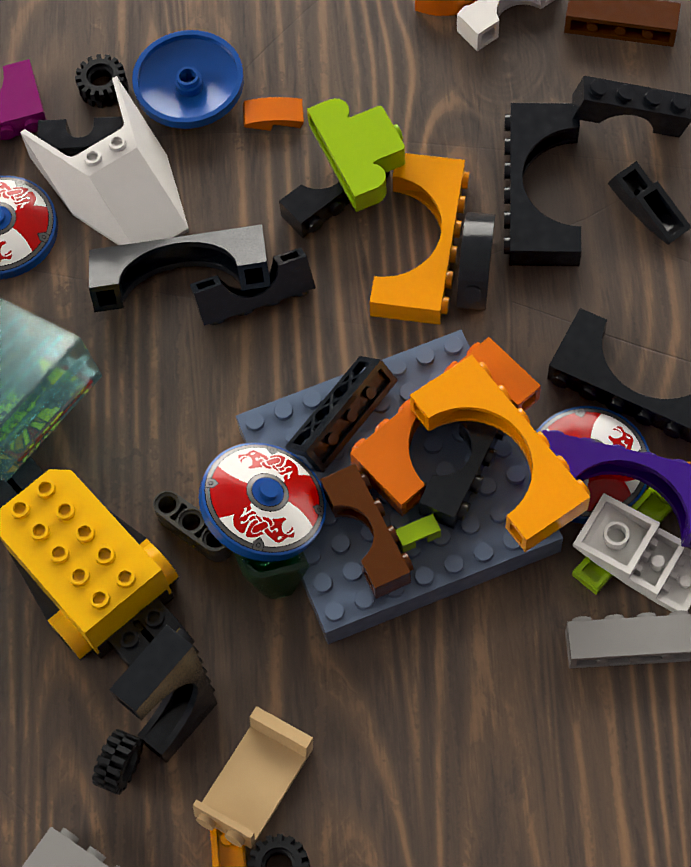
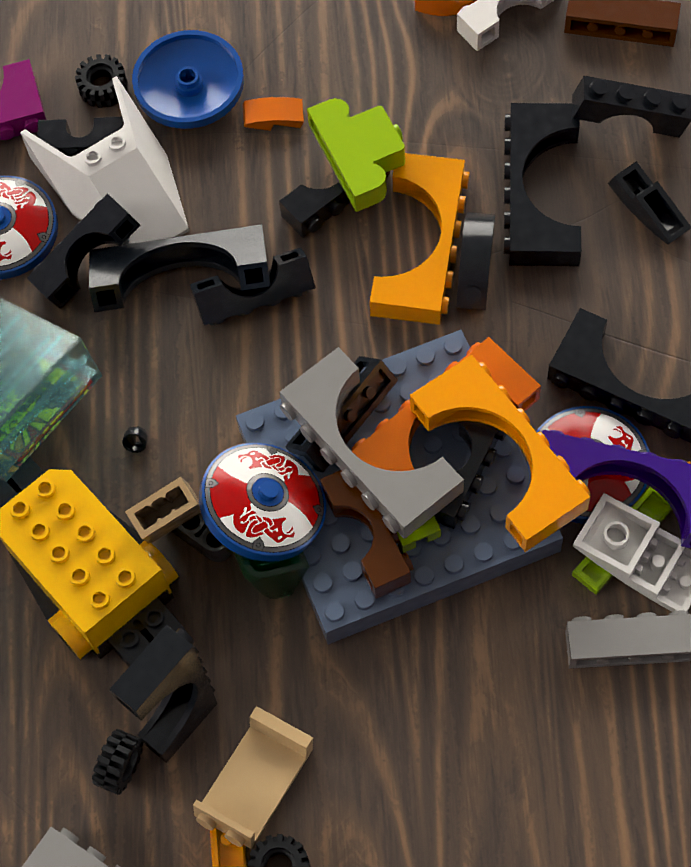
(58, 273): none -> black arch
(129, 439): none -> black hinge
(164, 510): none -> tan brick
(402, 497): none -> light grey arch

